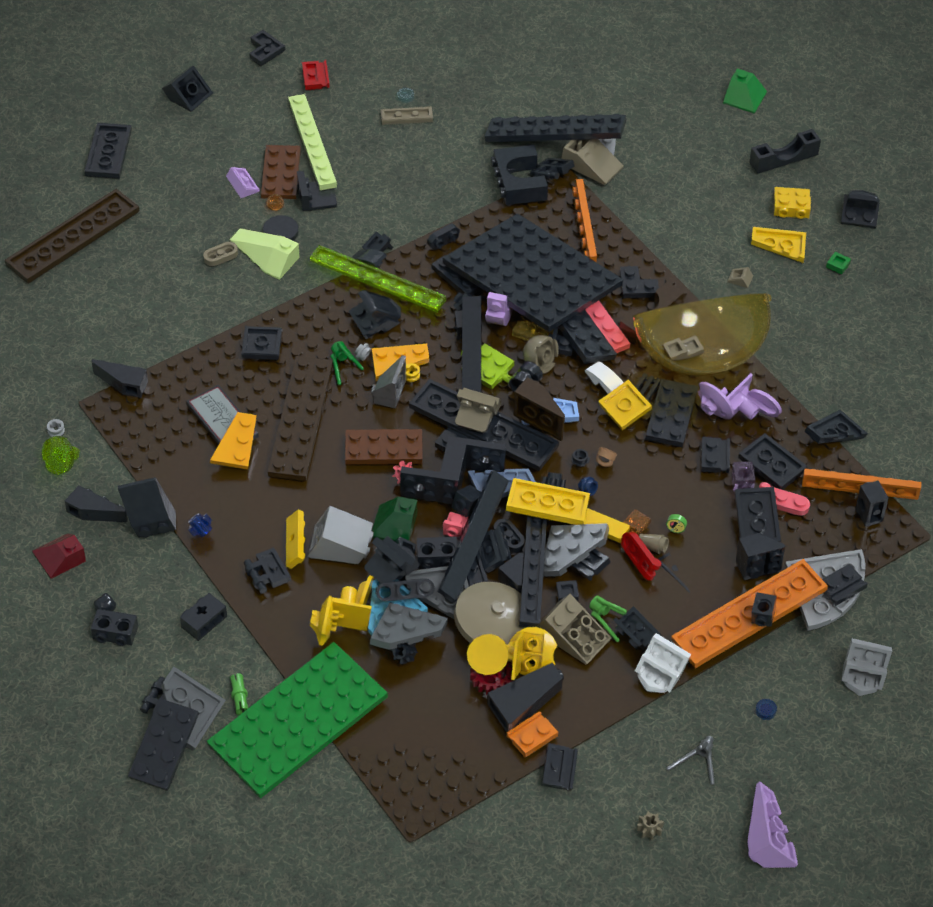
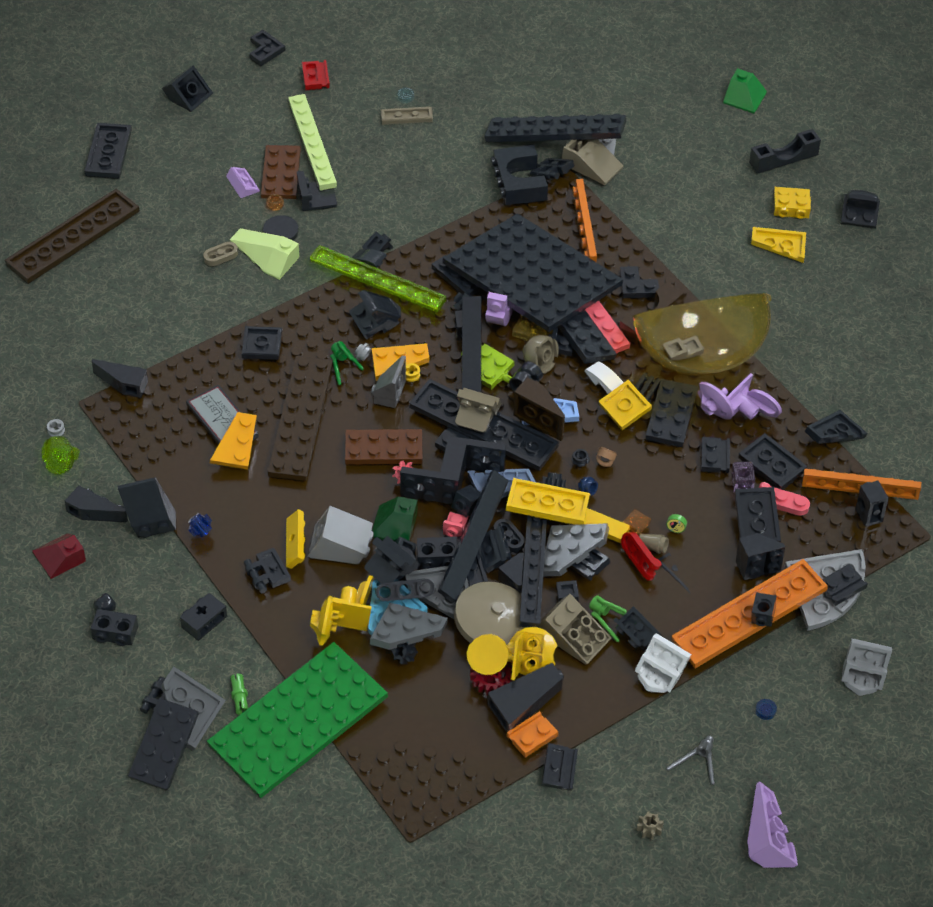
(443, 236): black plate -> none
(741, 277): dark tan slope -> none
(838, 263): green plate -> none

